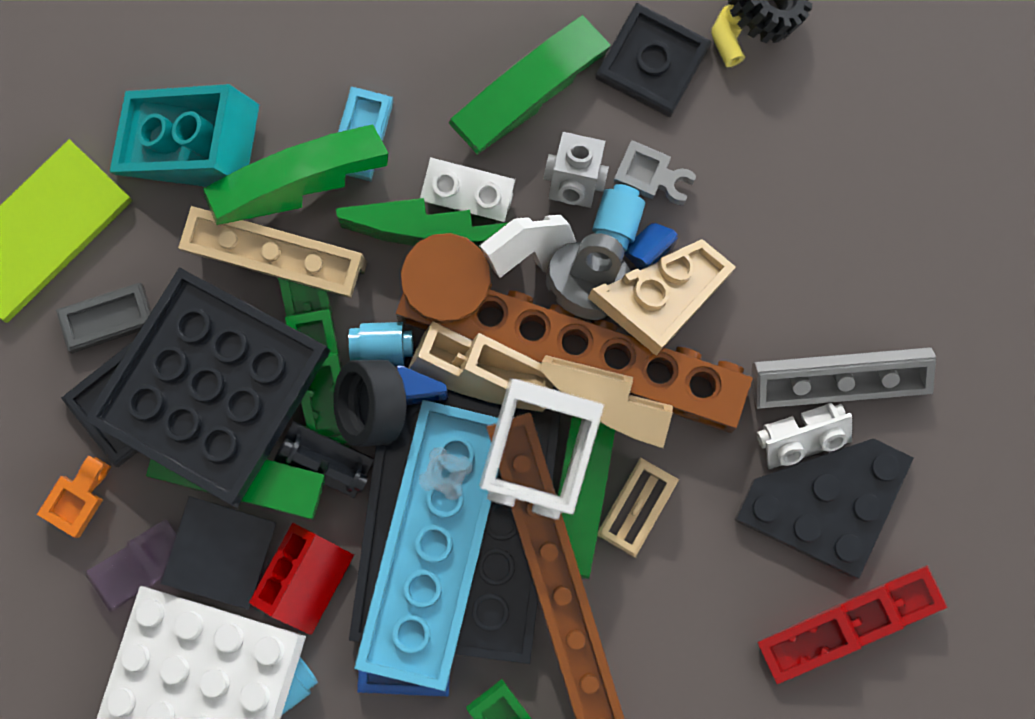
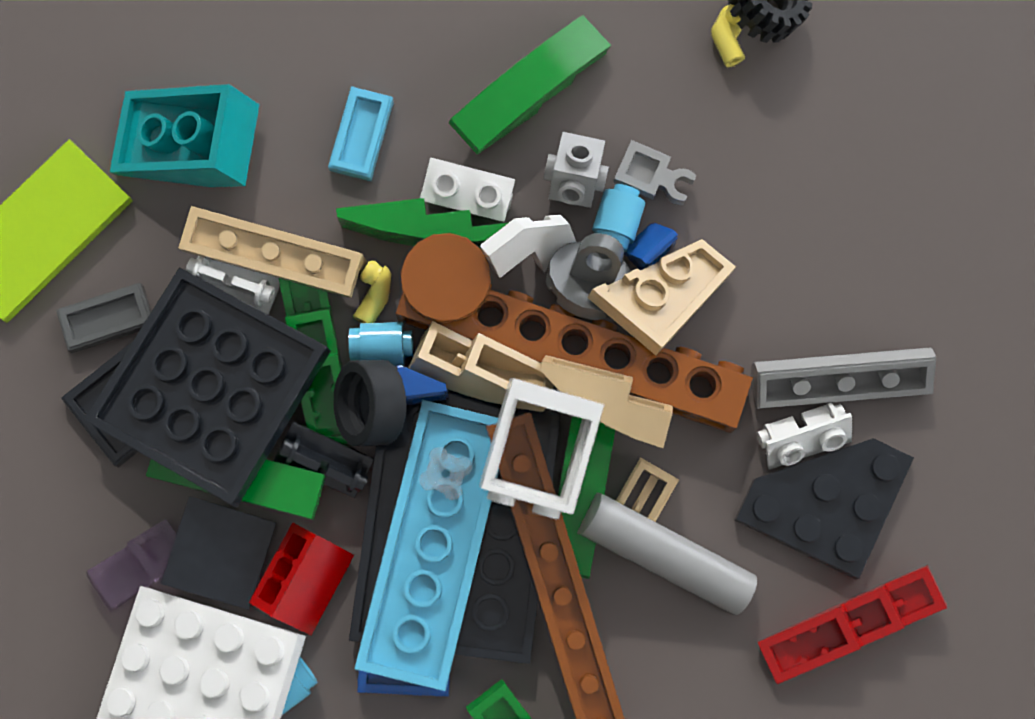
(72, 501): orange plate -> none
(247, 285): none -> white hinge
(284, 177): green slope -> none
(378, 294): none -> light yellow arm
(653, 59): black tile -> none
(668, 554): none -> light grey brick

